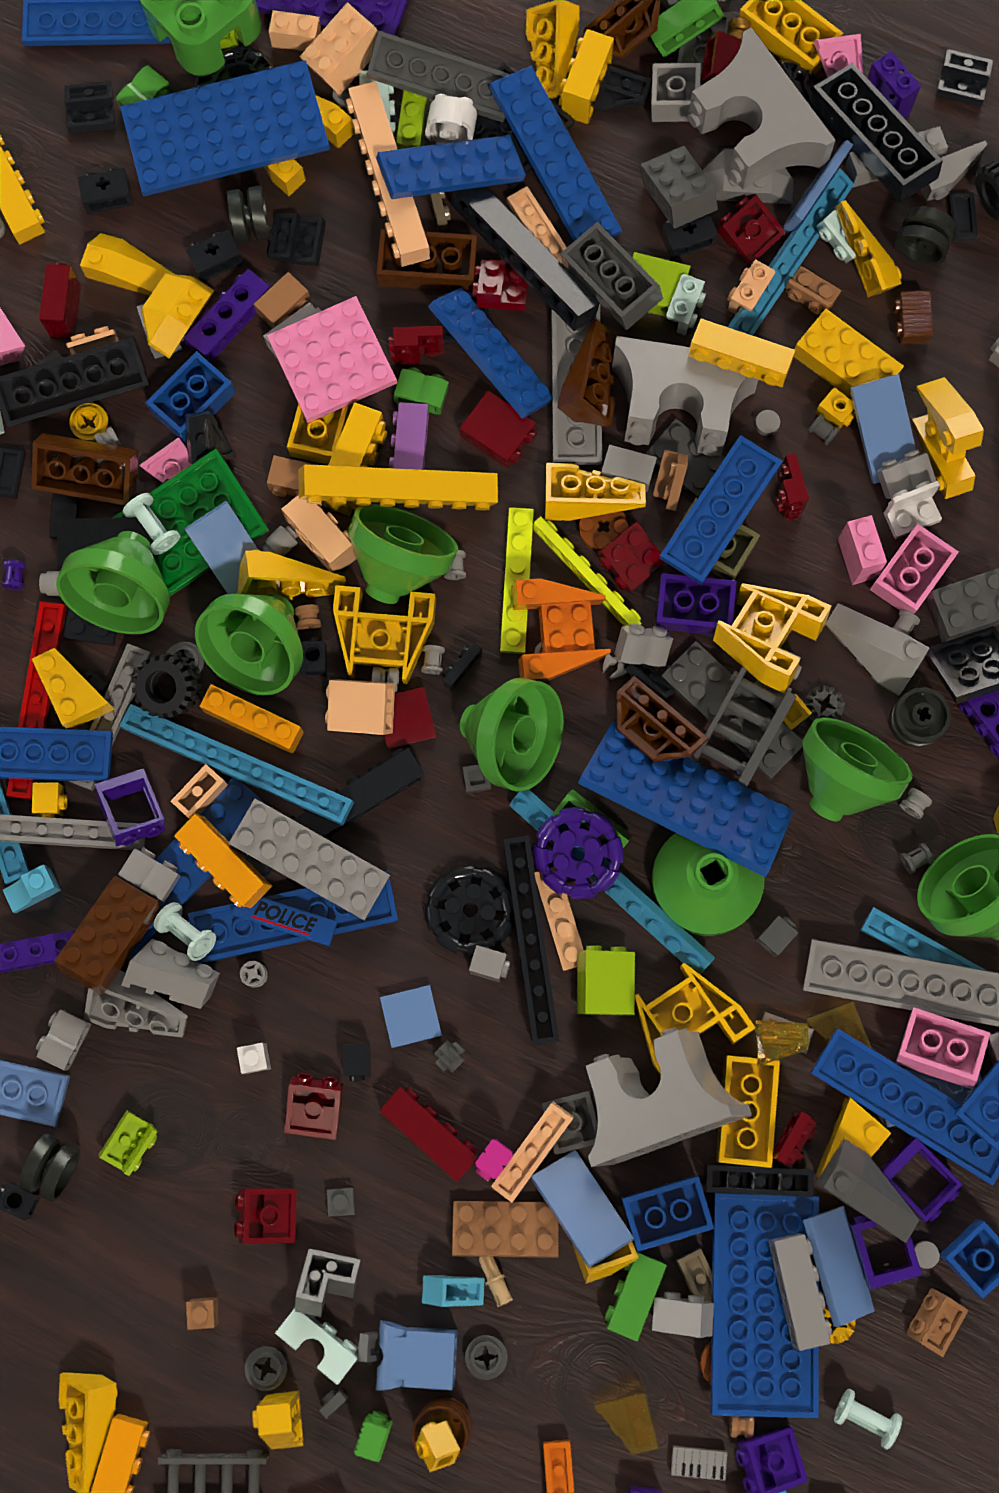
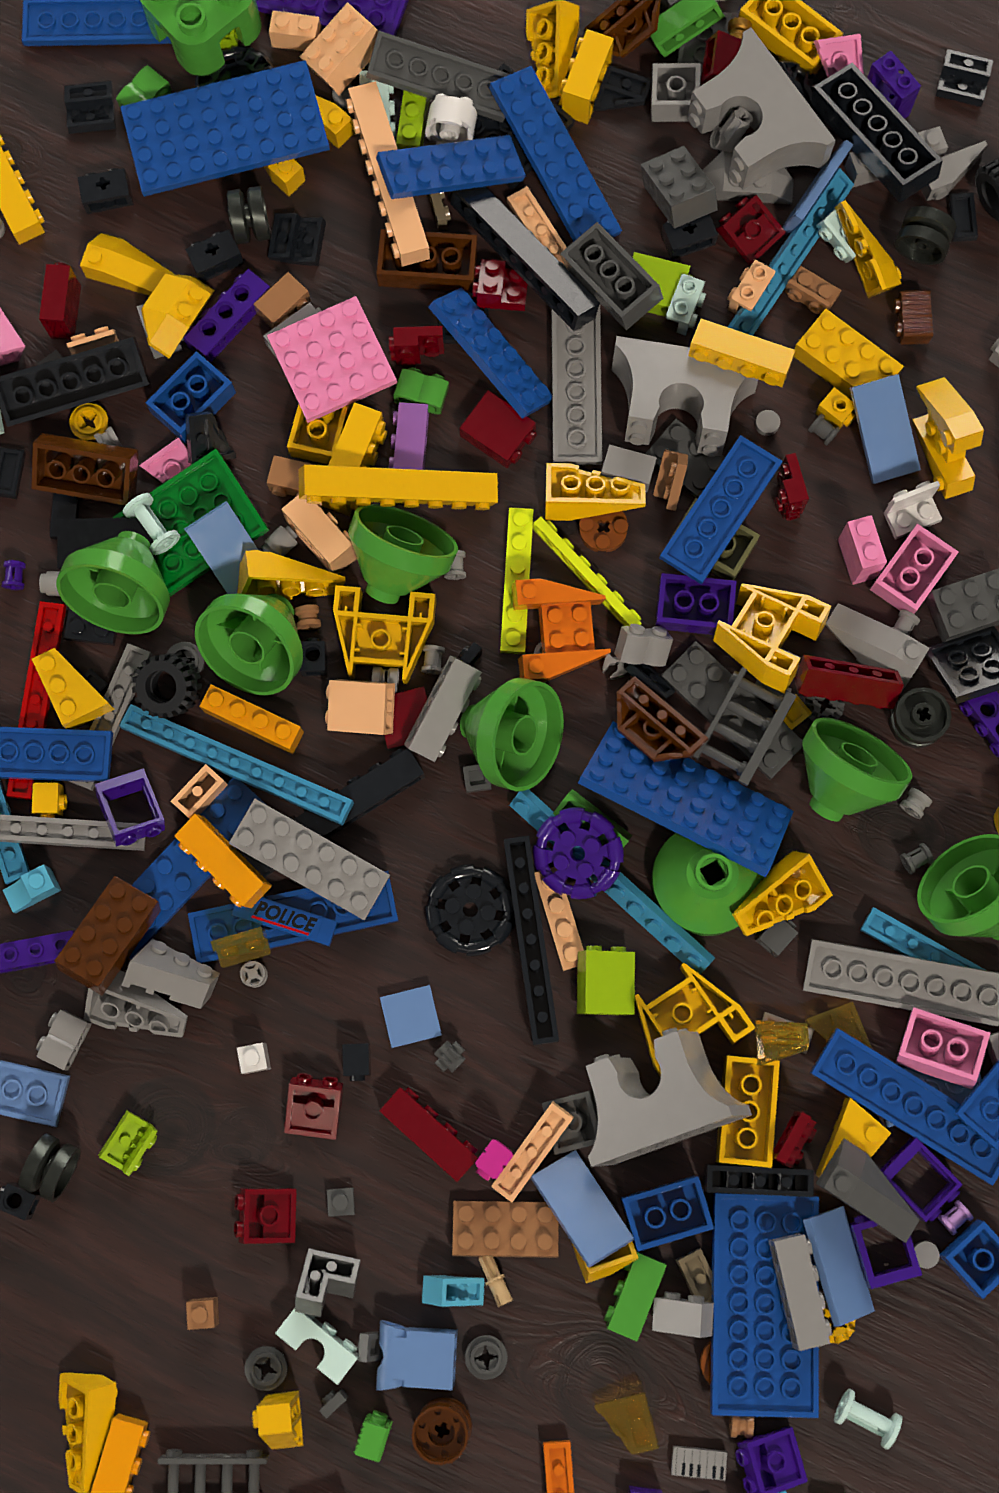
(149, 874): light grey brick -> none
(198, 942): light aqua hose -> none
(241, 947): none -> clear yellow bracket
(437, 1446): yellow brick -> none
(443, 708): none -> light grey brick
(489, 964): light grey brick -> none
(587, 389): reddish brown wedge -> none
(630, 557): dark red plate -> none
(731, 133): none -> light grey piece
(787, 891): none -> yellow wedge
(848, 682): none -> dark red brick
(905, 473): light grey brick -> none
(937, 1322): medium nougat bracket -> none
(955, 1217): none -> lavender bush

